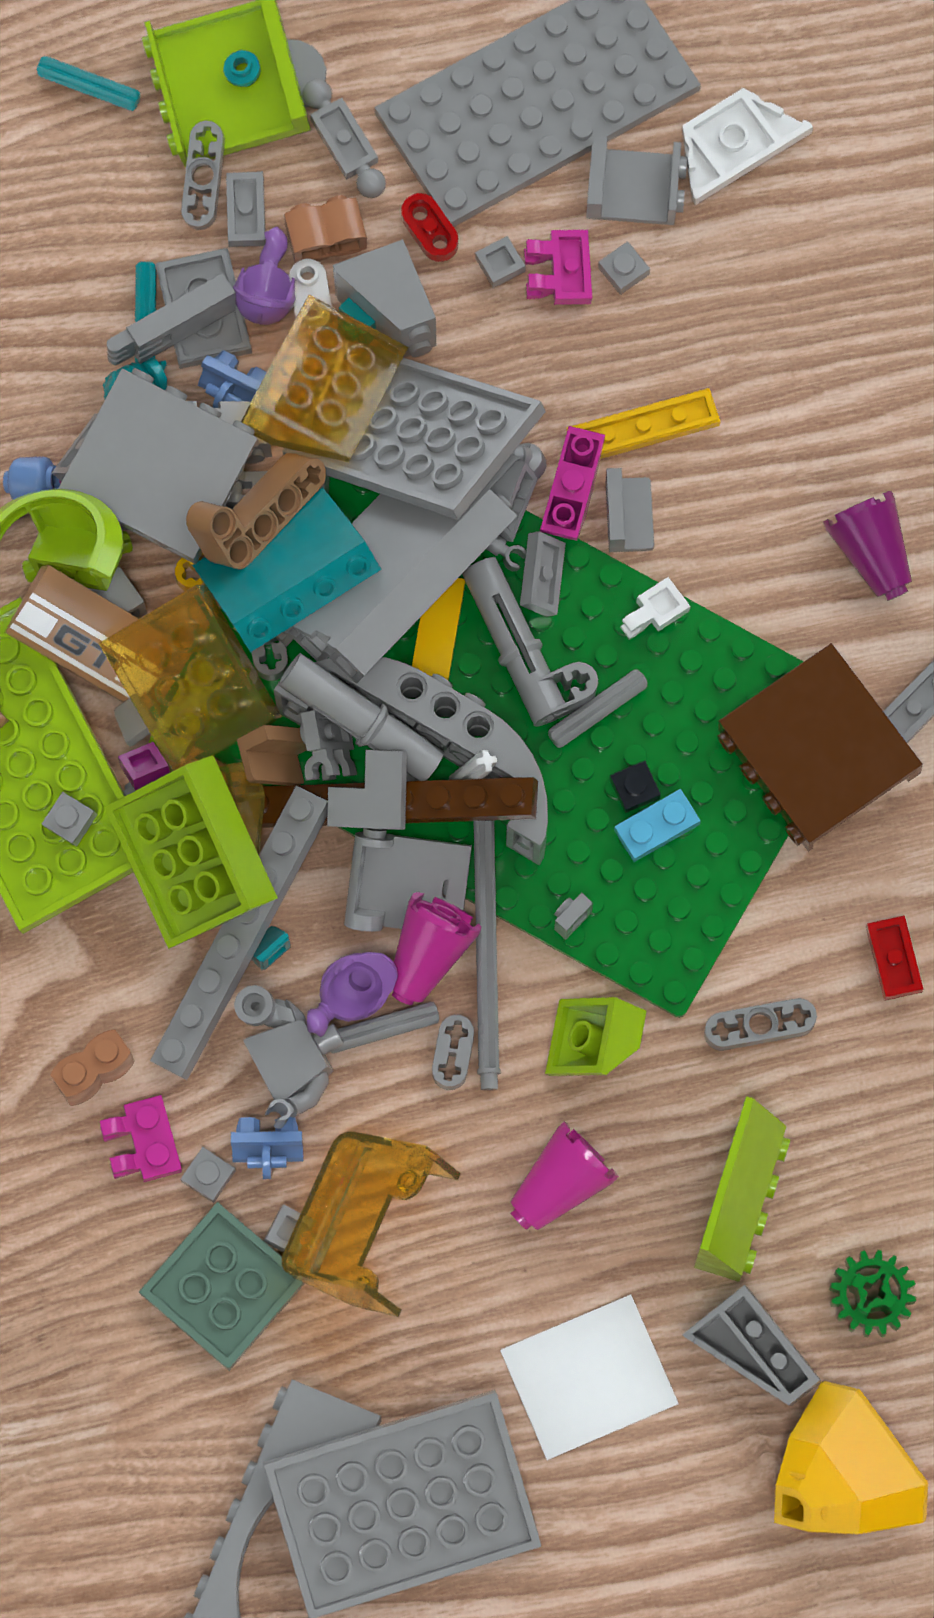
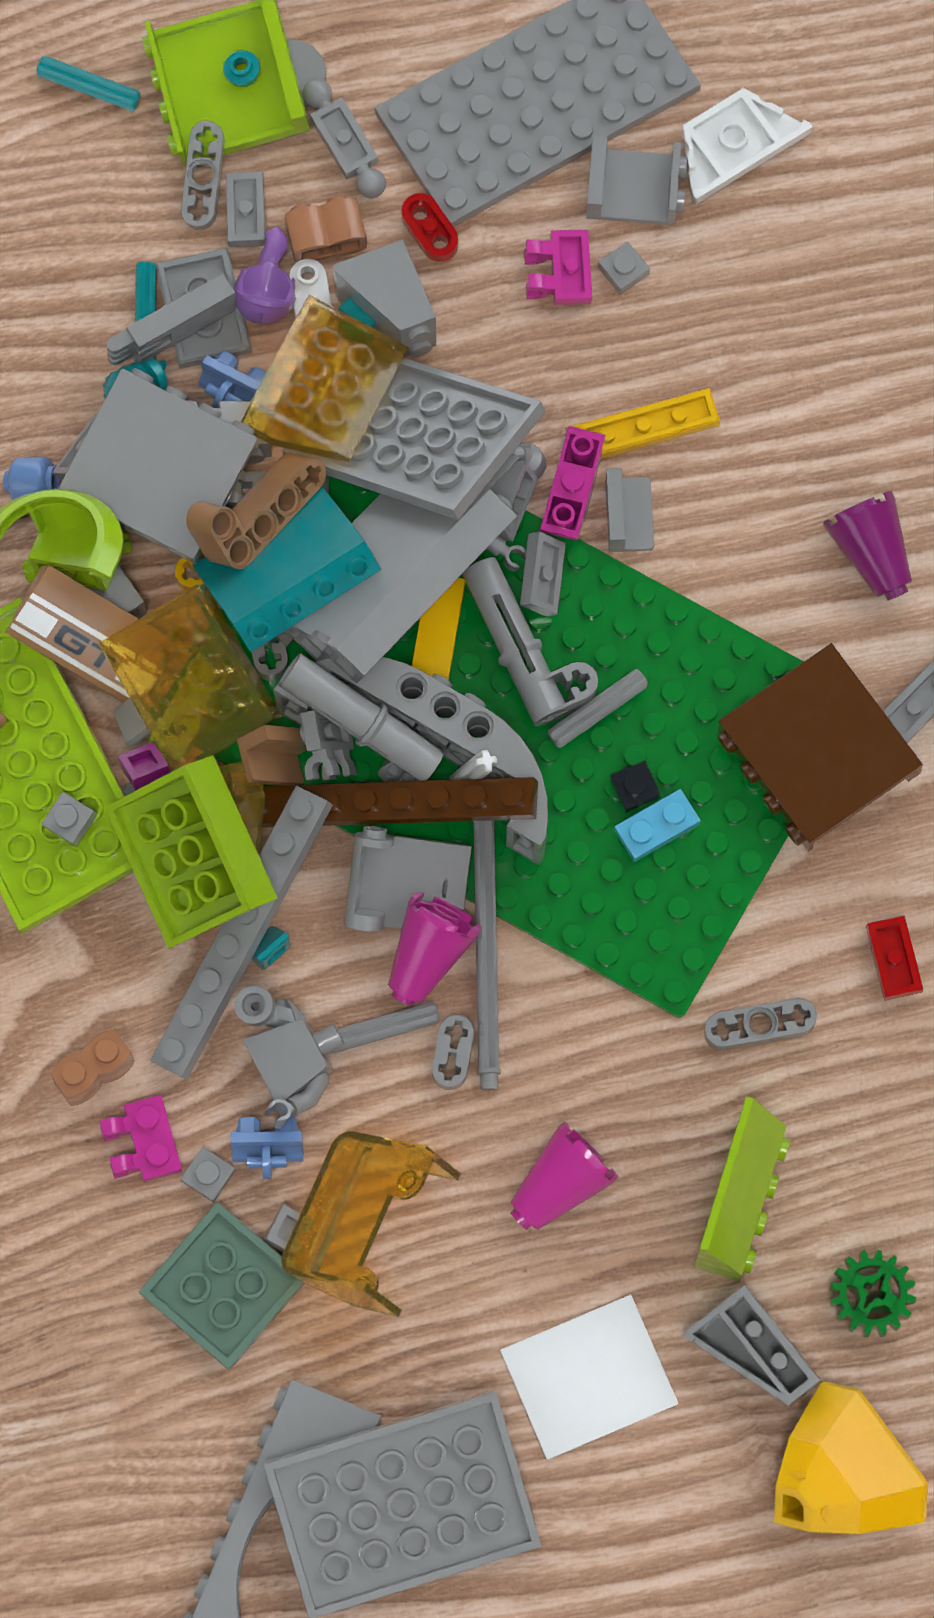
(352, 989): medium lavender piece -> none
(380, 802): light grey tile -> none
(500, 262): light grey plate -> none
(572, 914): light grey plate -> none
(593, 1036): lime slope -> none
(657, 606): white plate -> none

